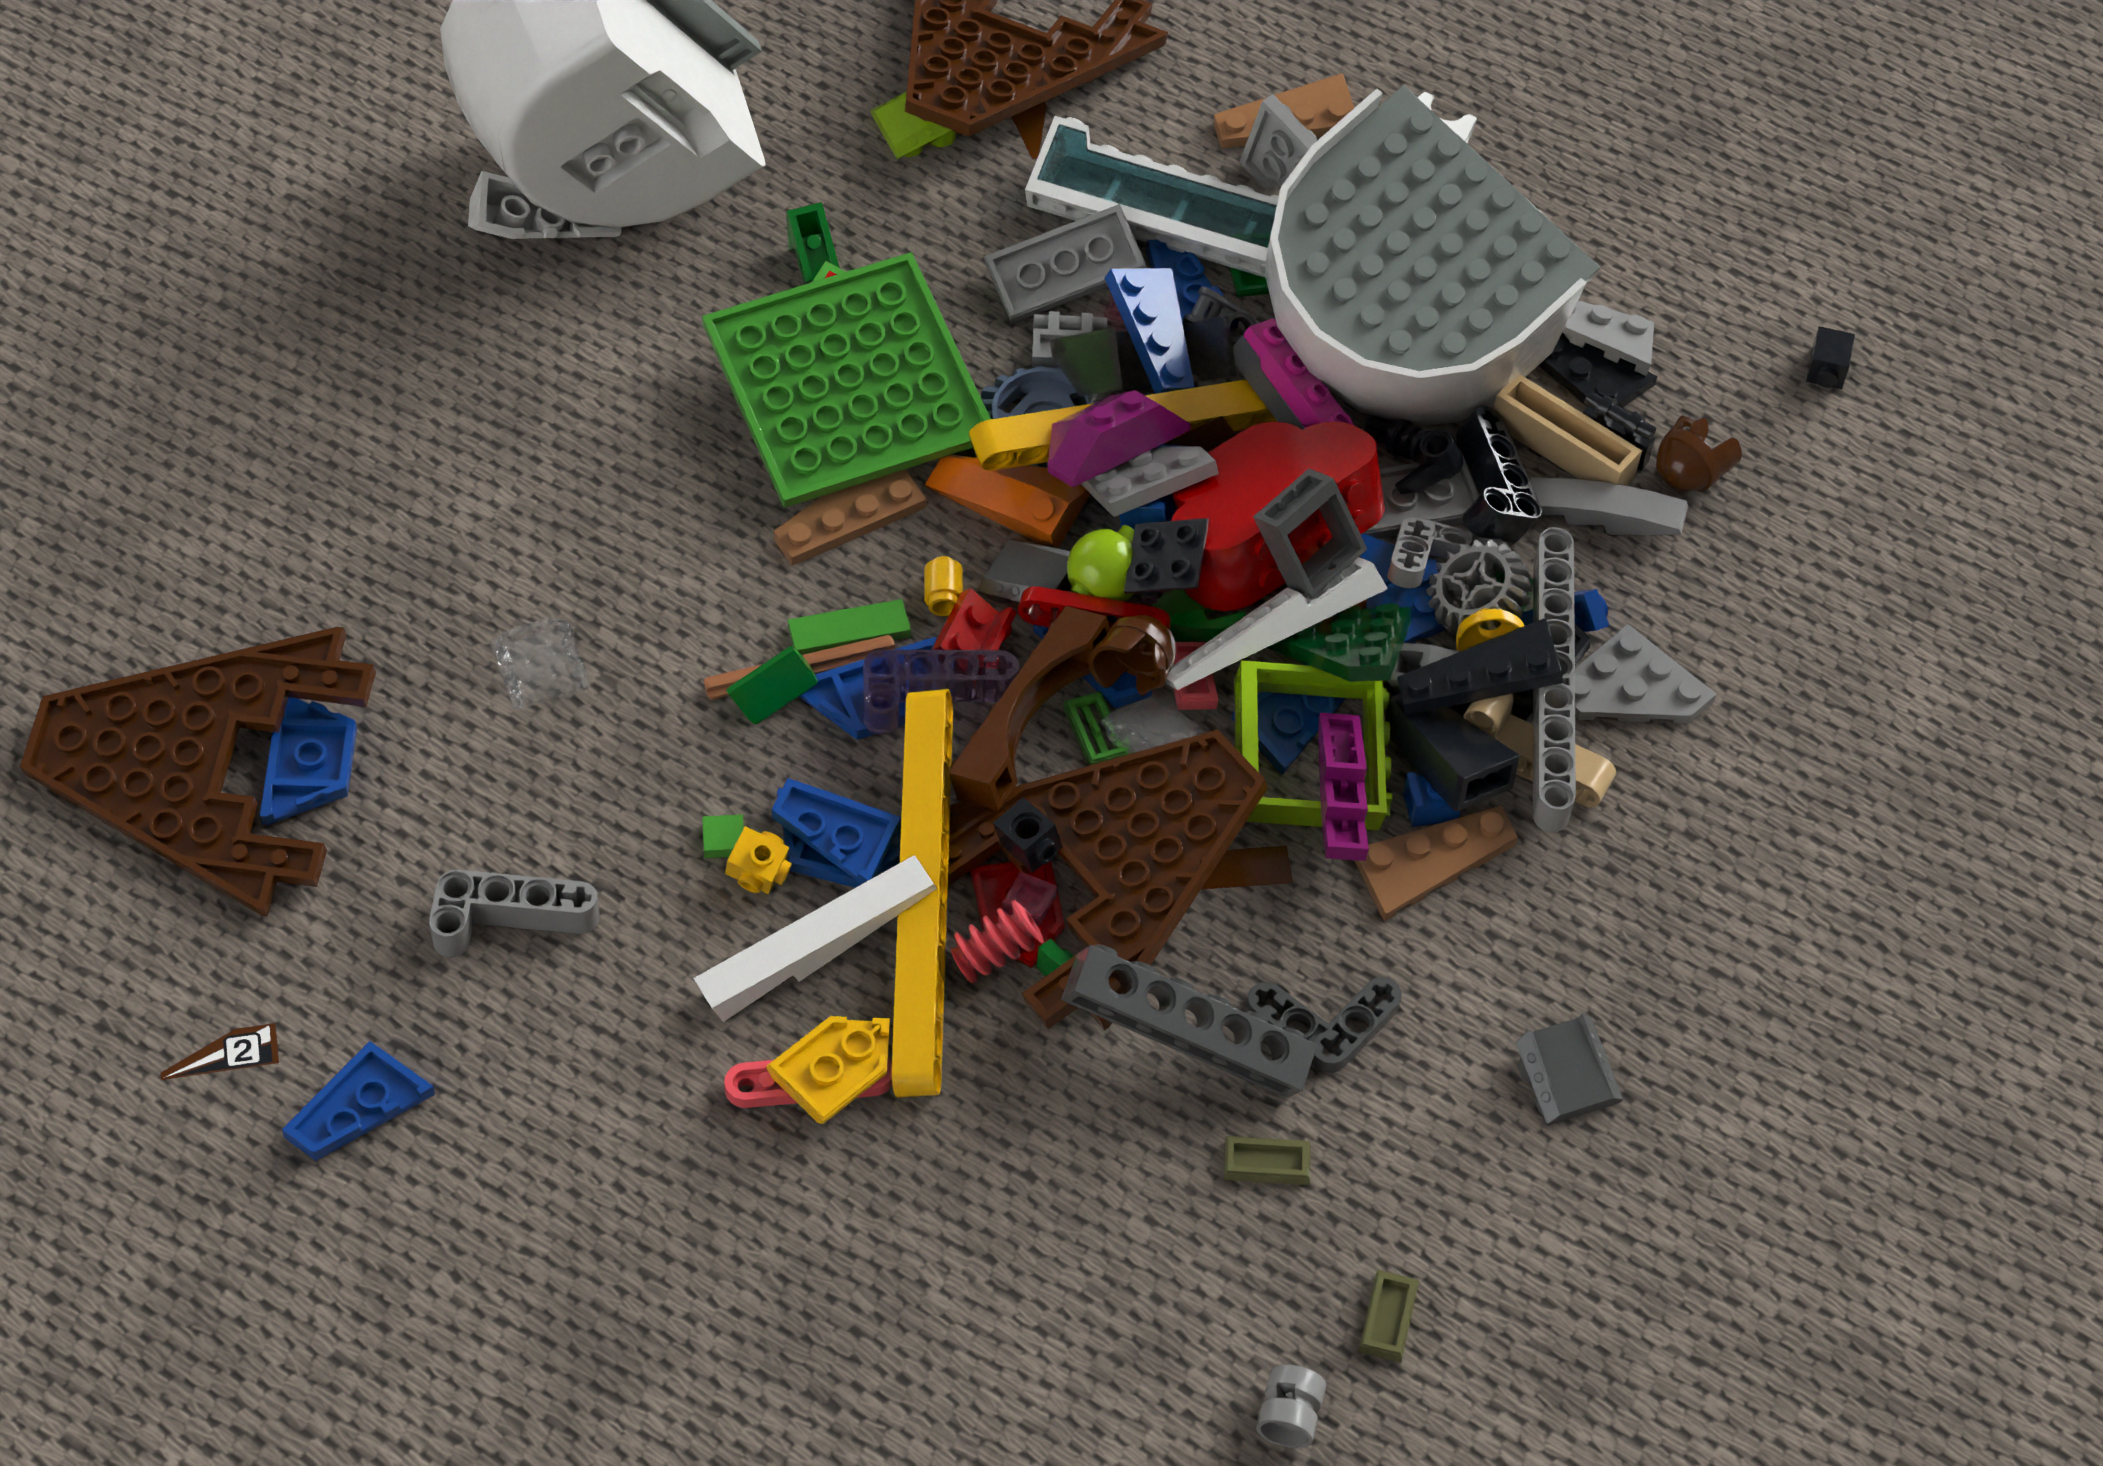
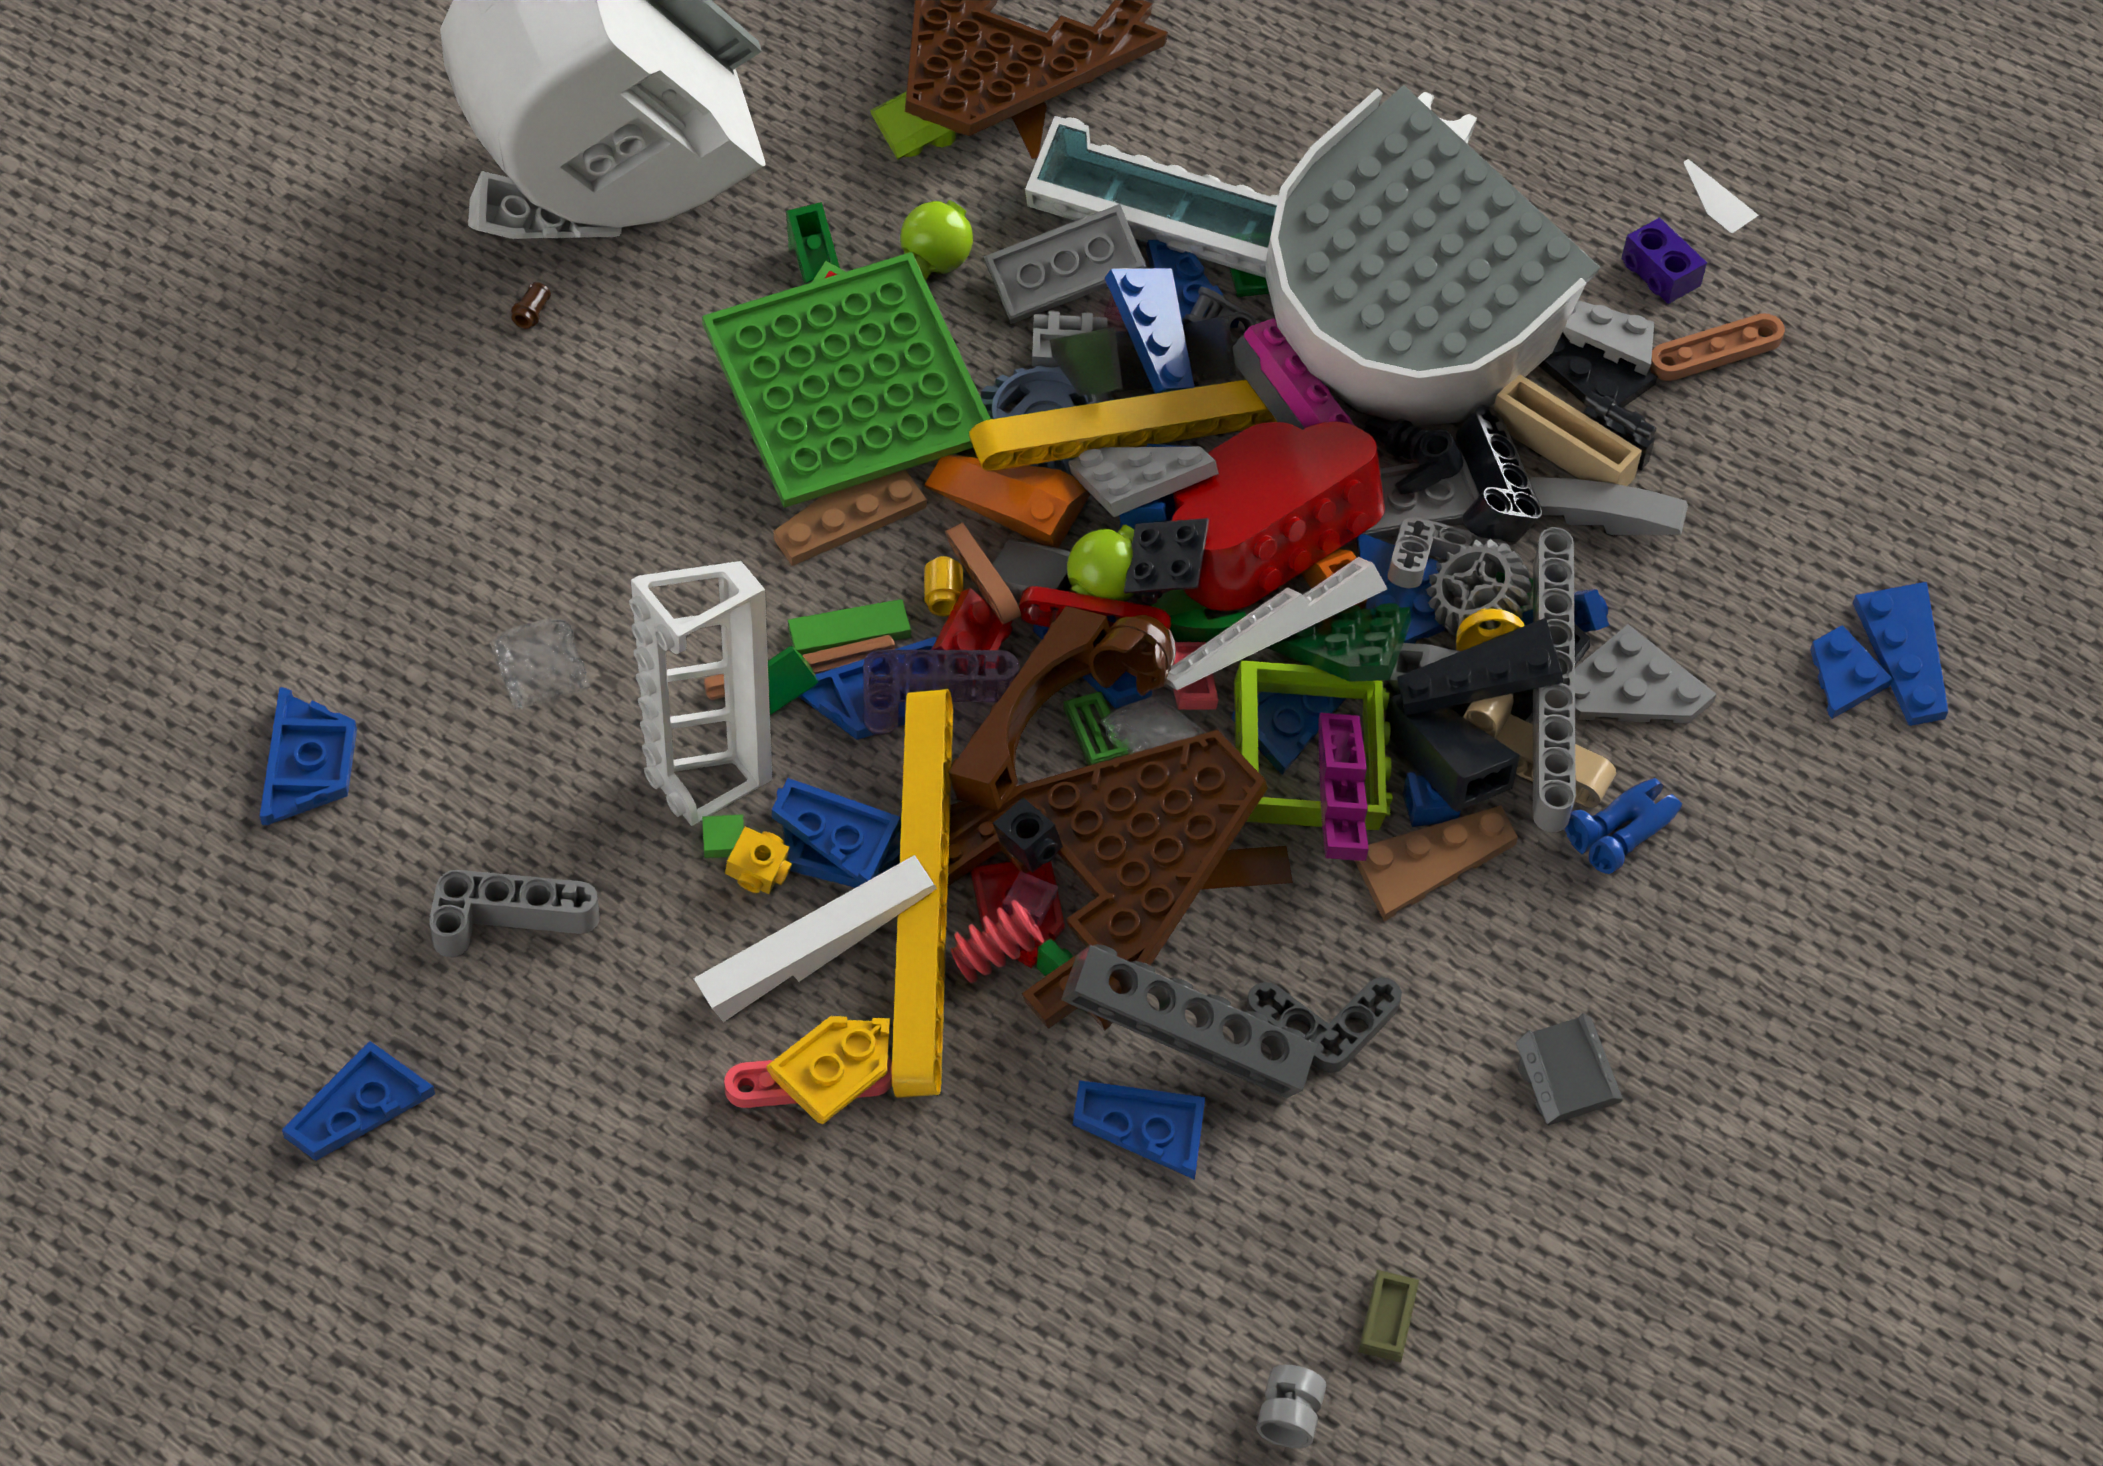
(158, 748): reddish brown wing -> none
(235, 1050): sticker -> none
(527, 310): none -> reddish brown pin
(745, 682): none -> white window
(937, 236): none -> lime brick
(983, 573): none -> nougat beam
(1109, 435): magenta wedge -> none
(1144, 1121): none -> blue wing
(1206, 436): reddish brown sticker -> none
(1267, 1160): olive tile -> none
(1275, 144): light grey plate -> none
(1289, 510): dark grey window -> none
(1314, 105): medium nougat wing -> none
(1635, 804): none -> blue piece
(1663, 260): none -> dark purple brick
(1689, 462): reddish brown helmet -> none
(1716, 347): none -> nougat plate
(1718, 201): none -> white sticker
(1830, 358): black brick -> none
(1846, 671): none -> blue wing
(1906, 645): none -> blue wing

